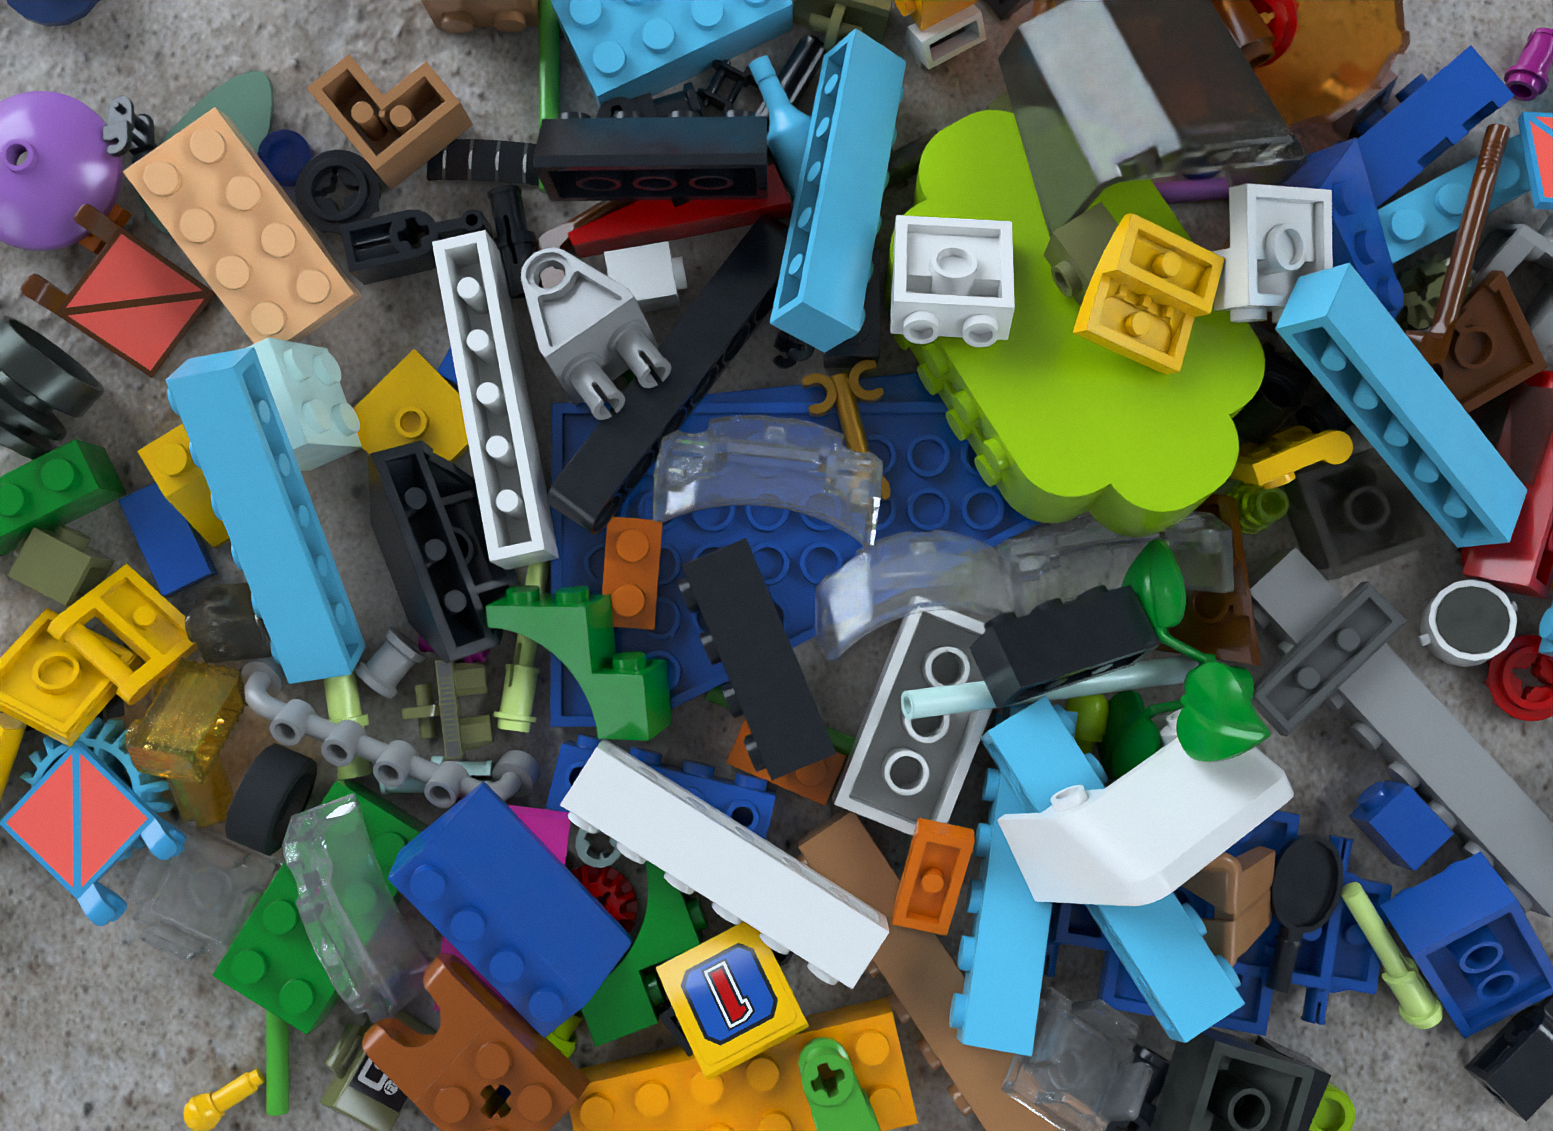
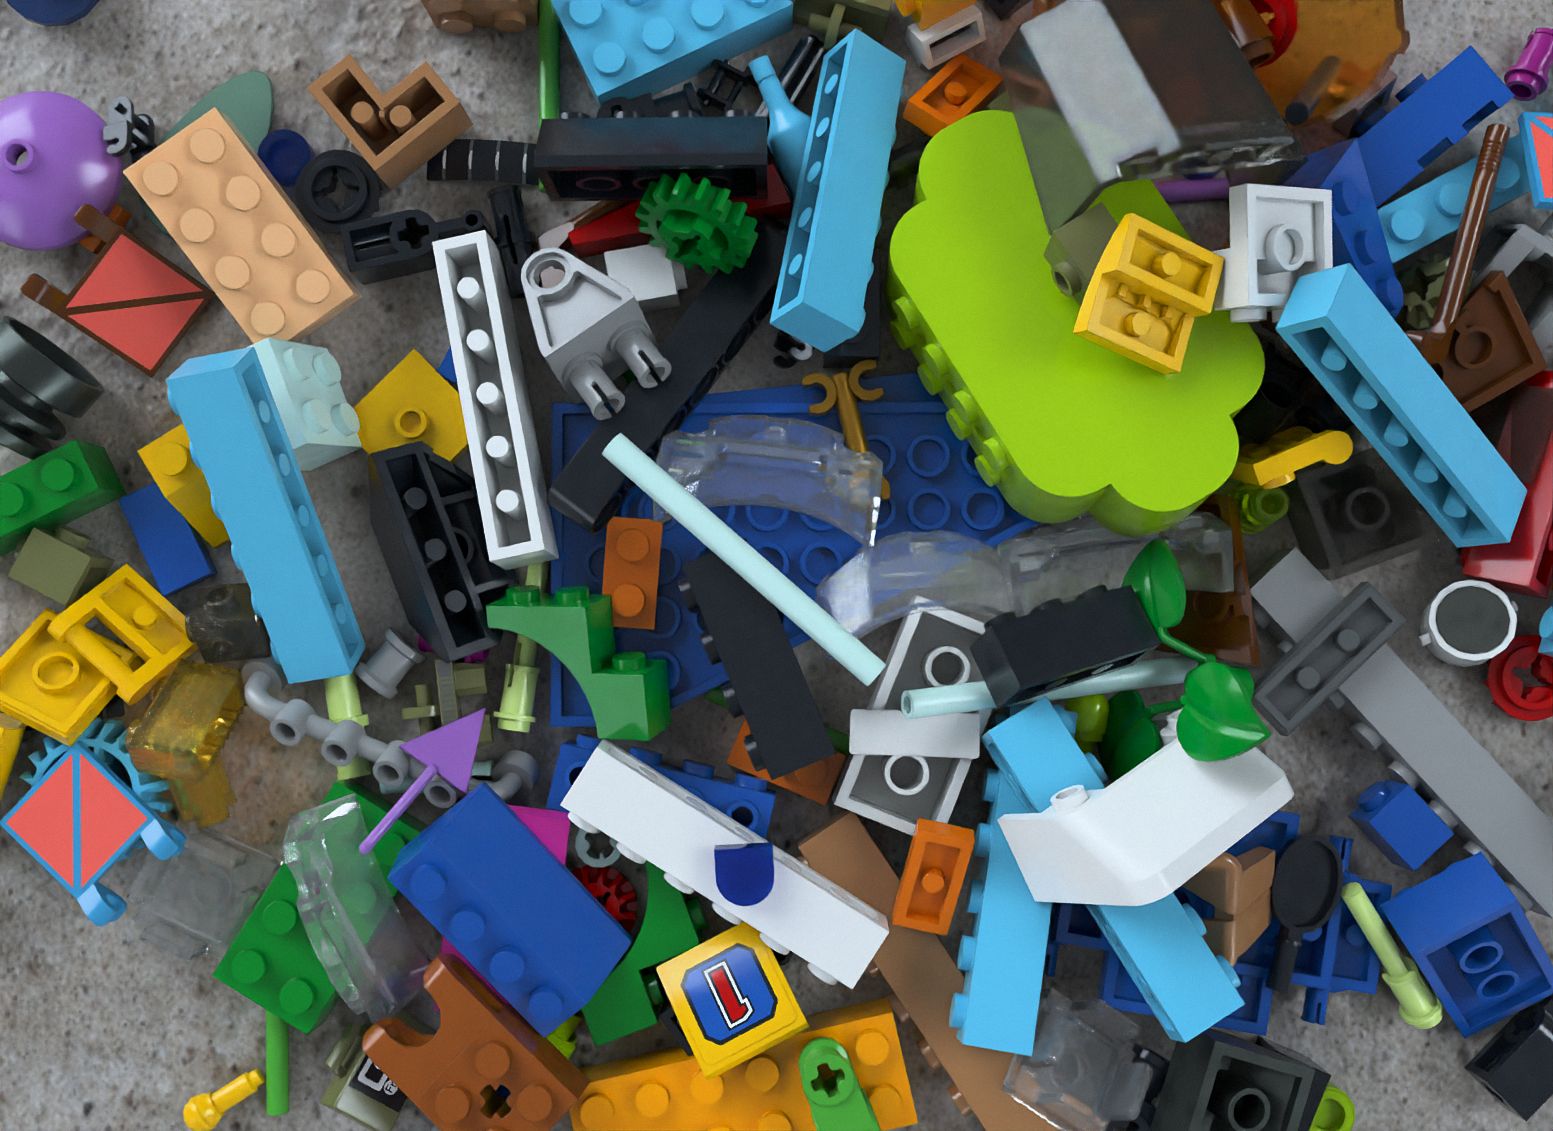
(268, 796): black tyre -> none
(444, 752): none -> medium lavender piece
(697, 223): none -> green gear
(744, 559): none -> light aqua piece
(744, 872): none -> clear blue tile
(935, 736): none -> white sticker
(952, 94): none -> orange plate
(952, 279): white plate -> none
(1313, 90): none -> bar

